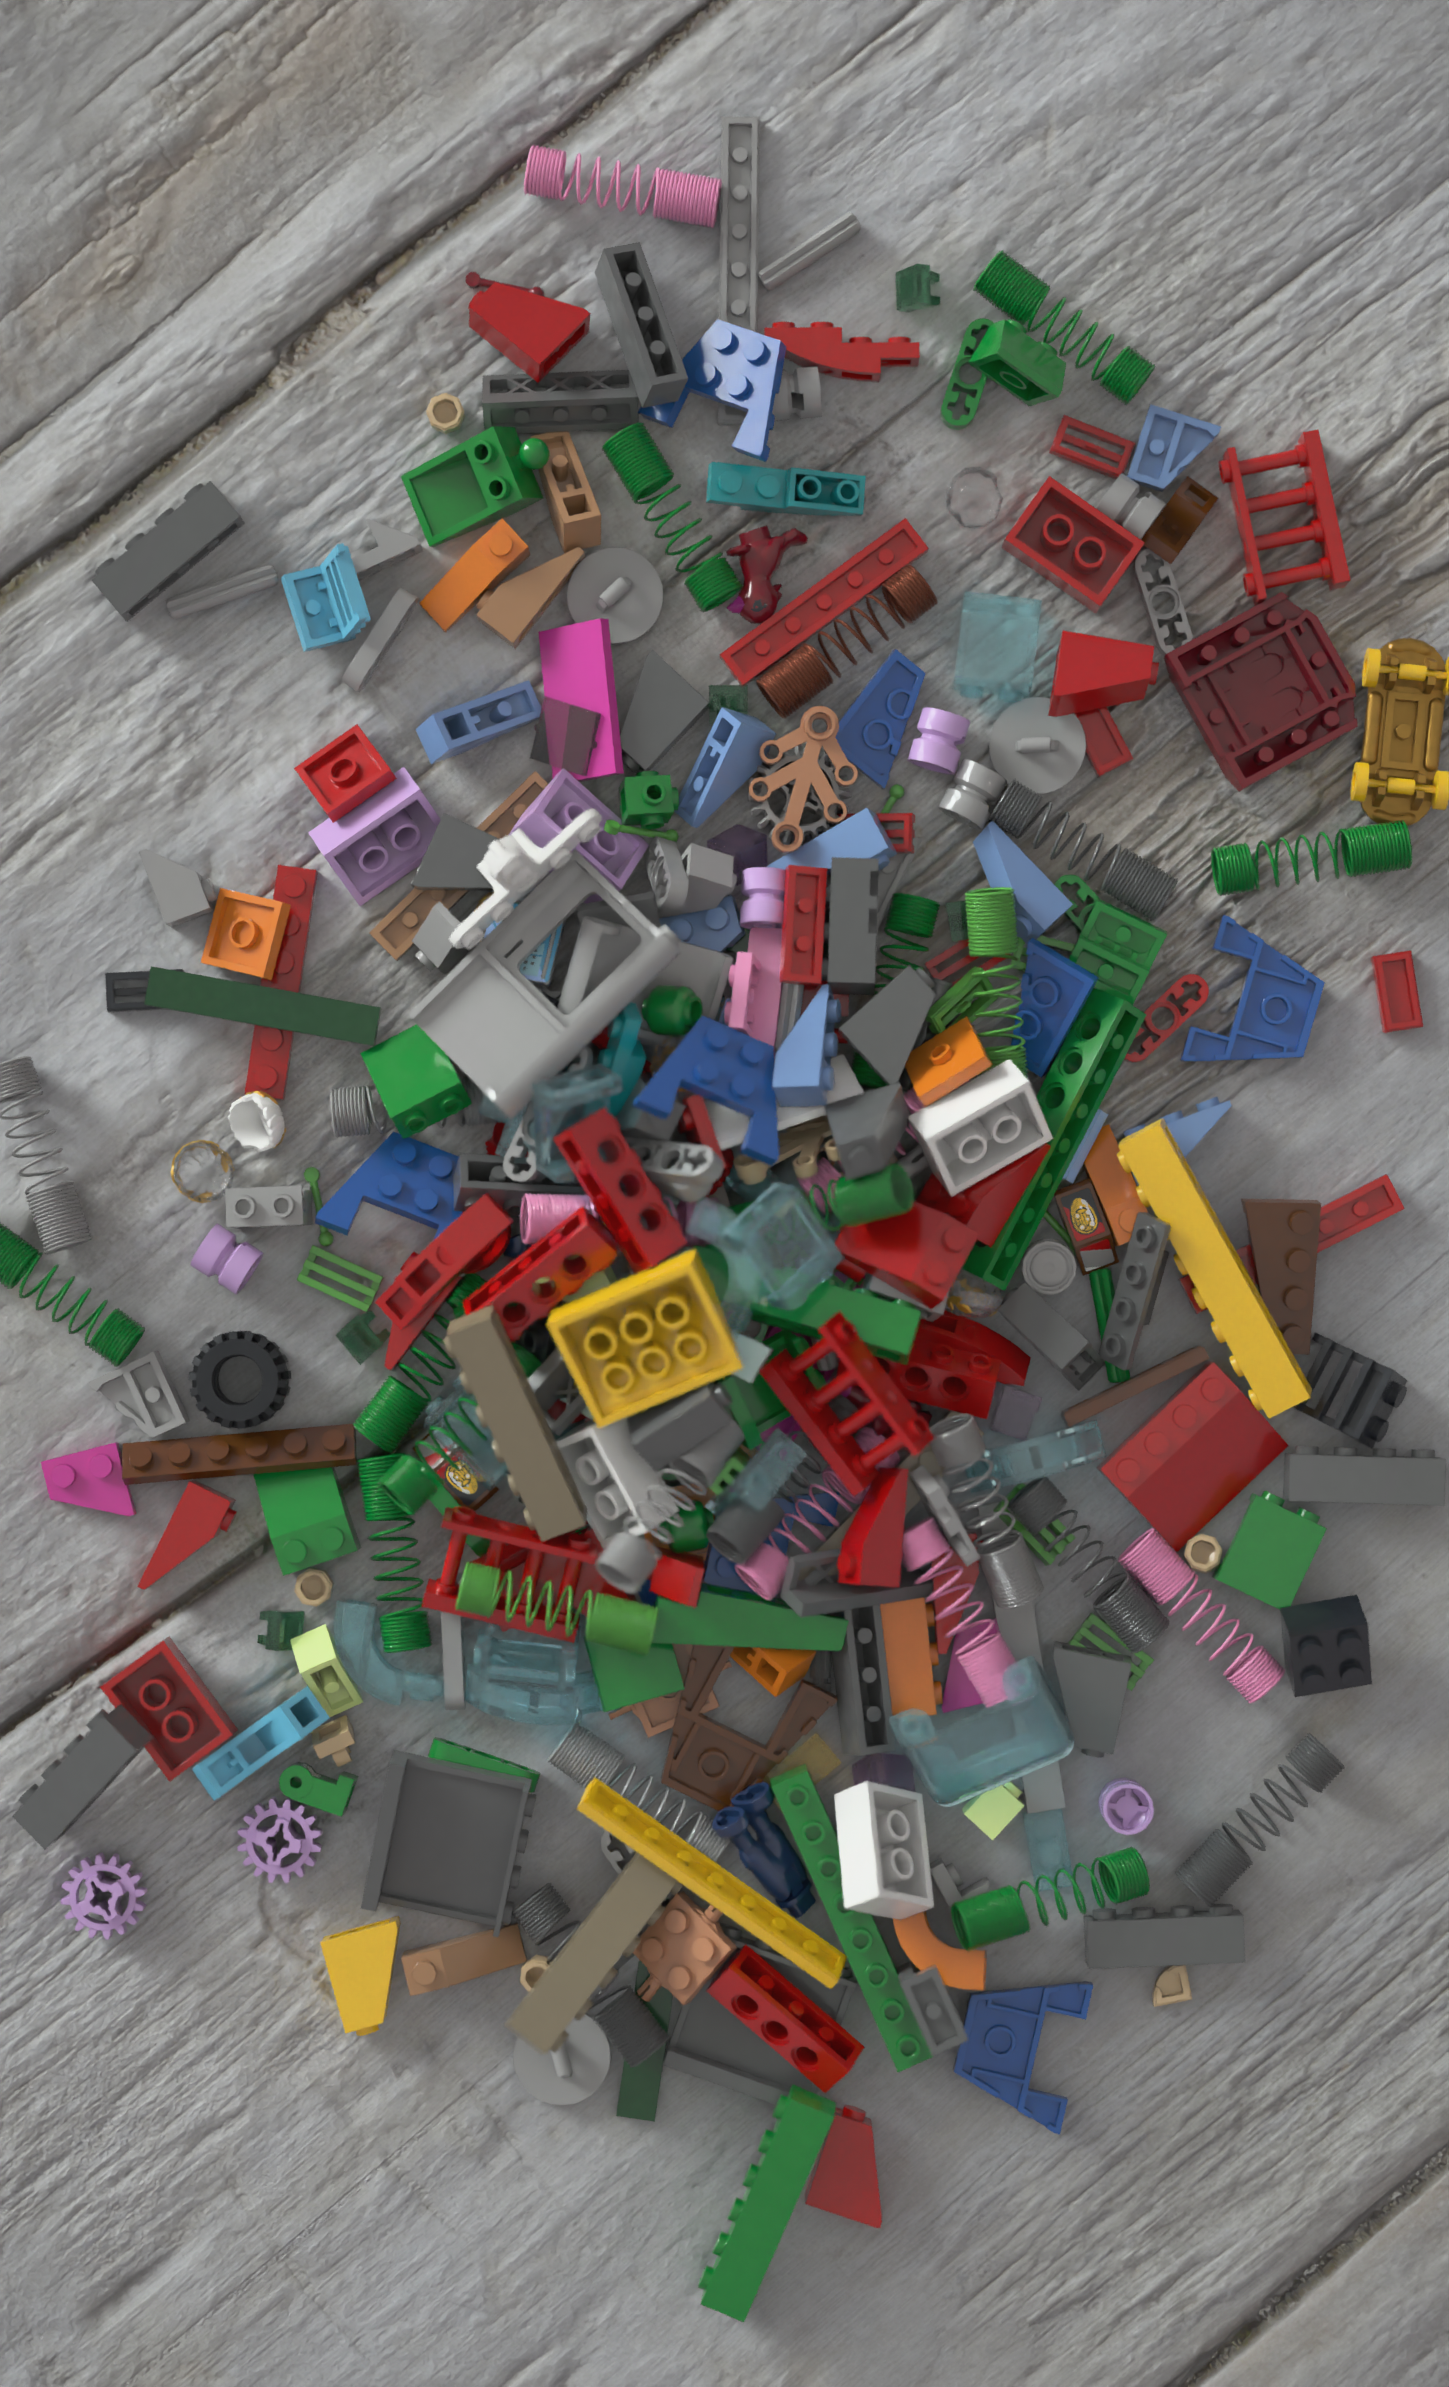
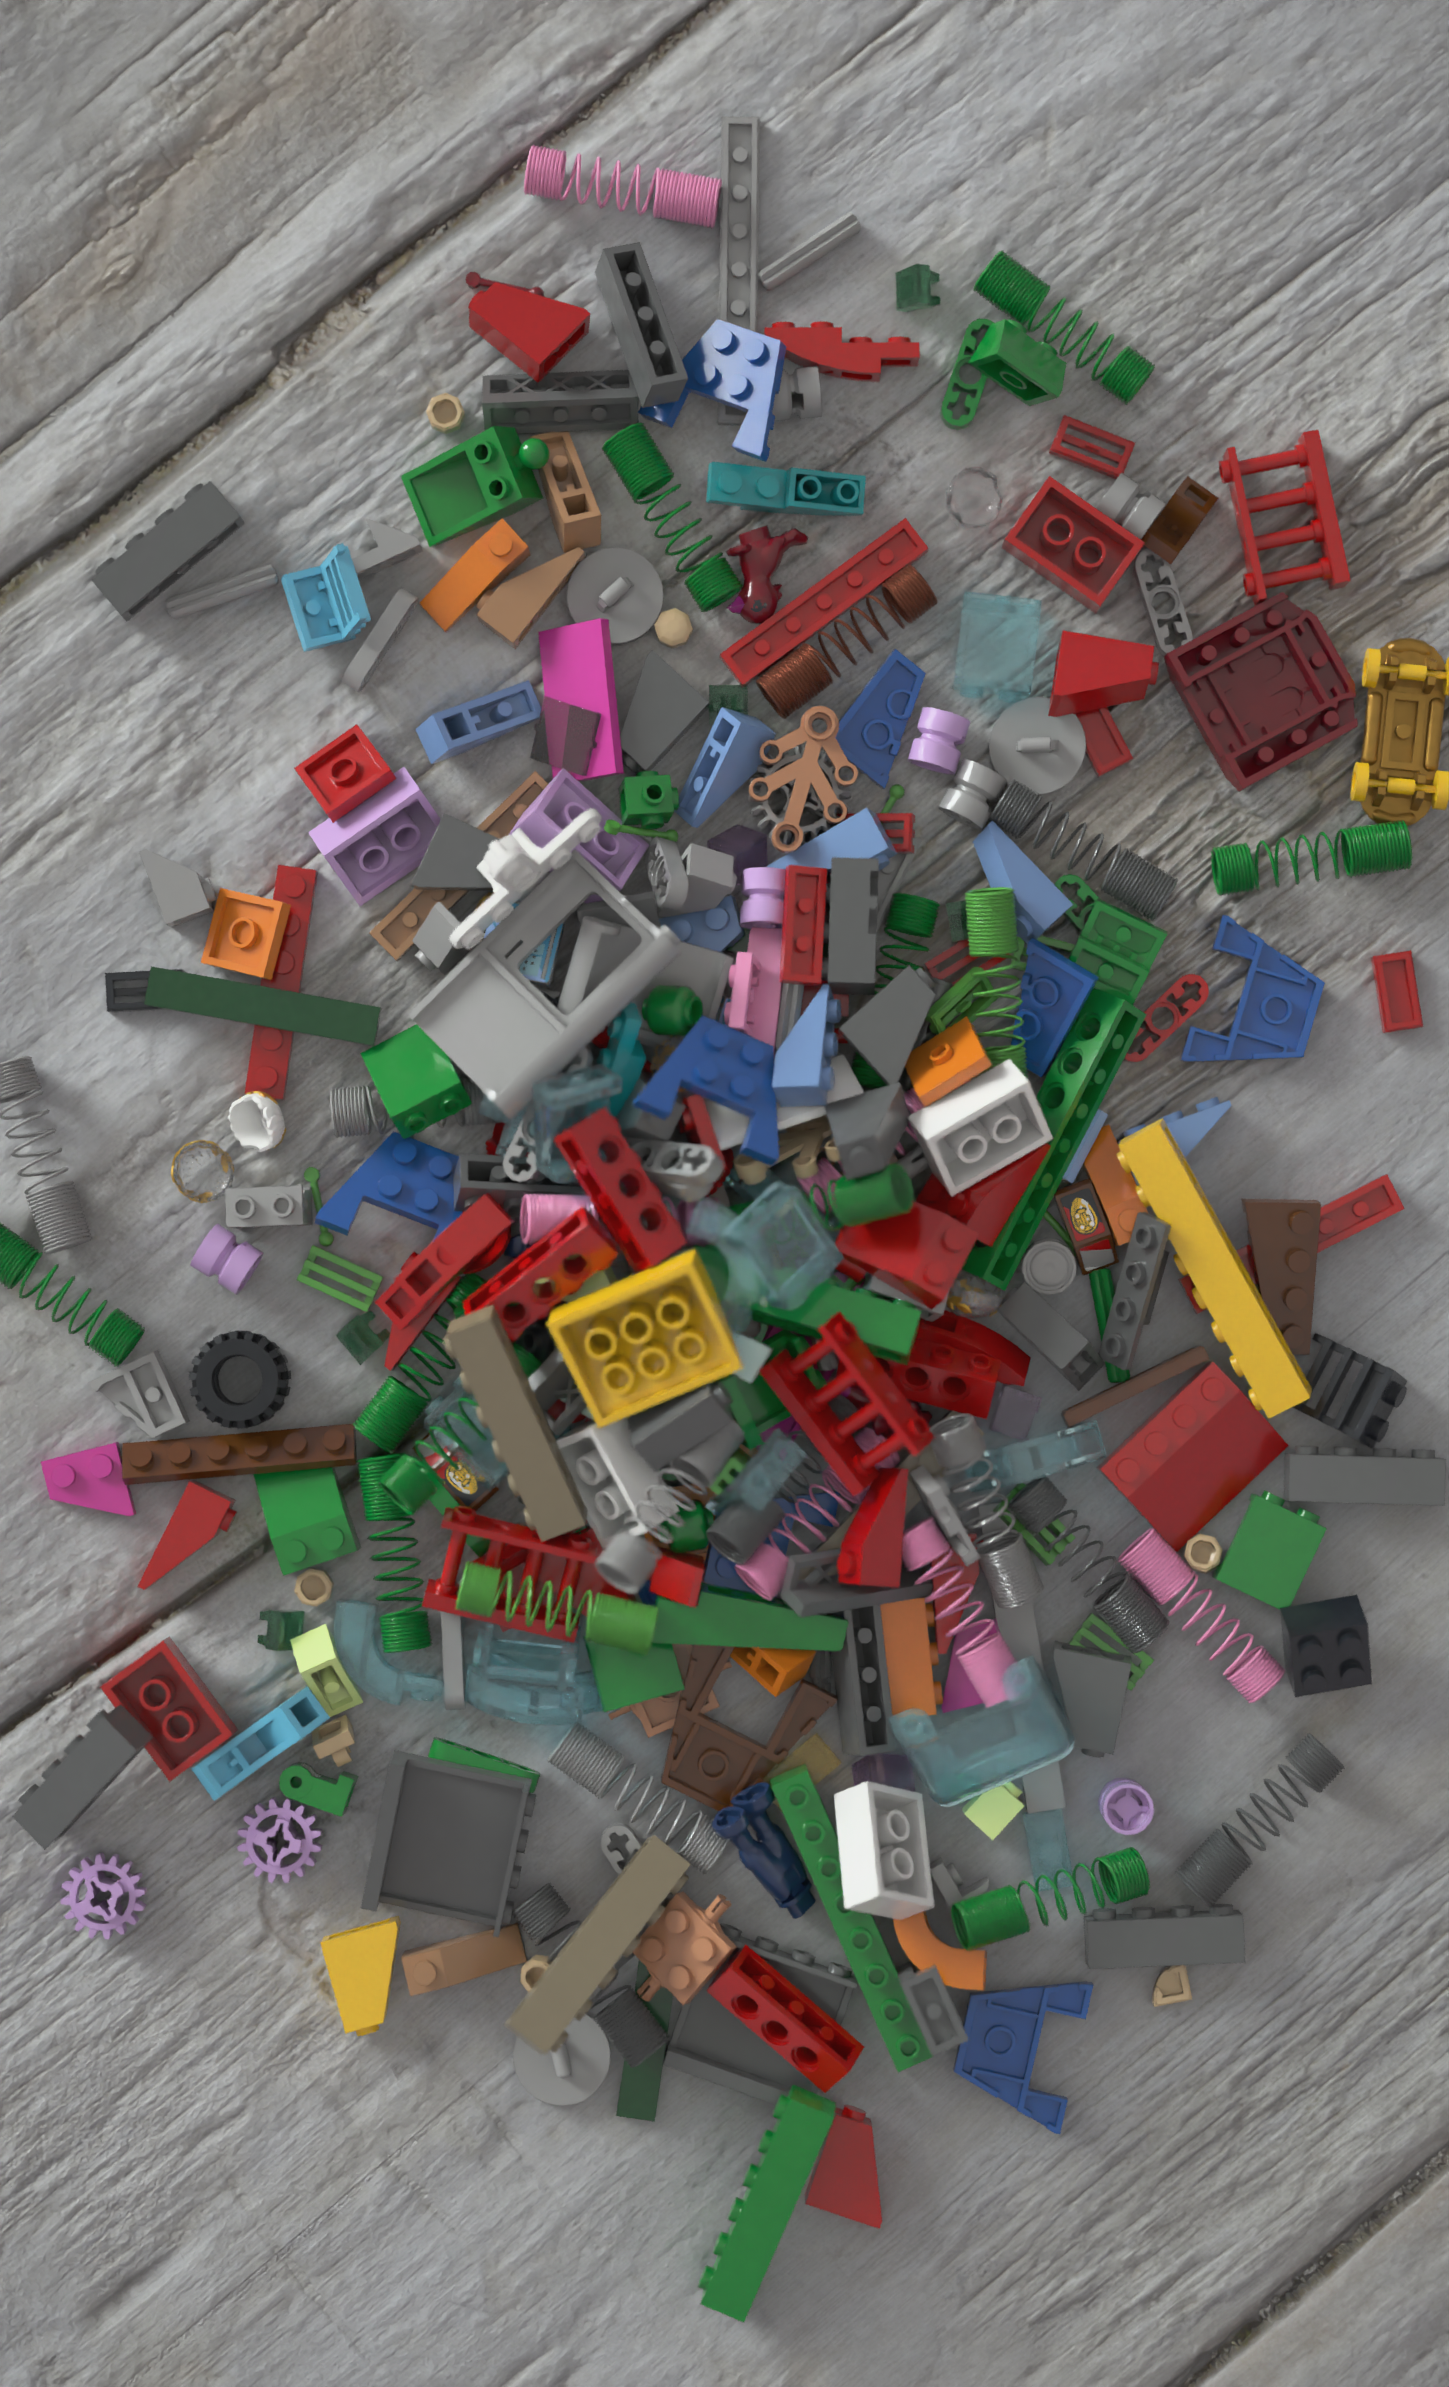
(673, 628): none -> tan tile
(712, 1883): yellow tile -> none
(1168, 446): medium blue wing -> none

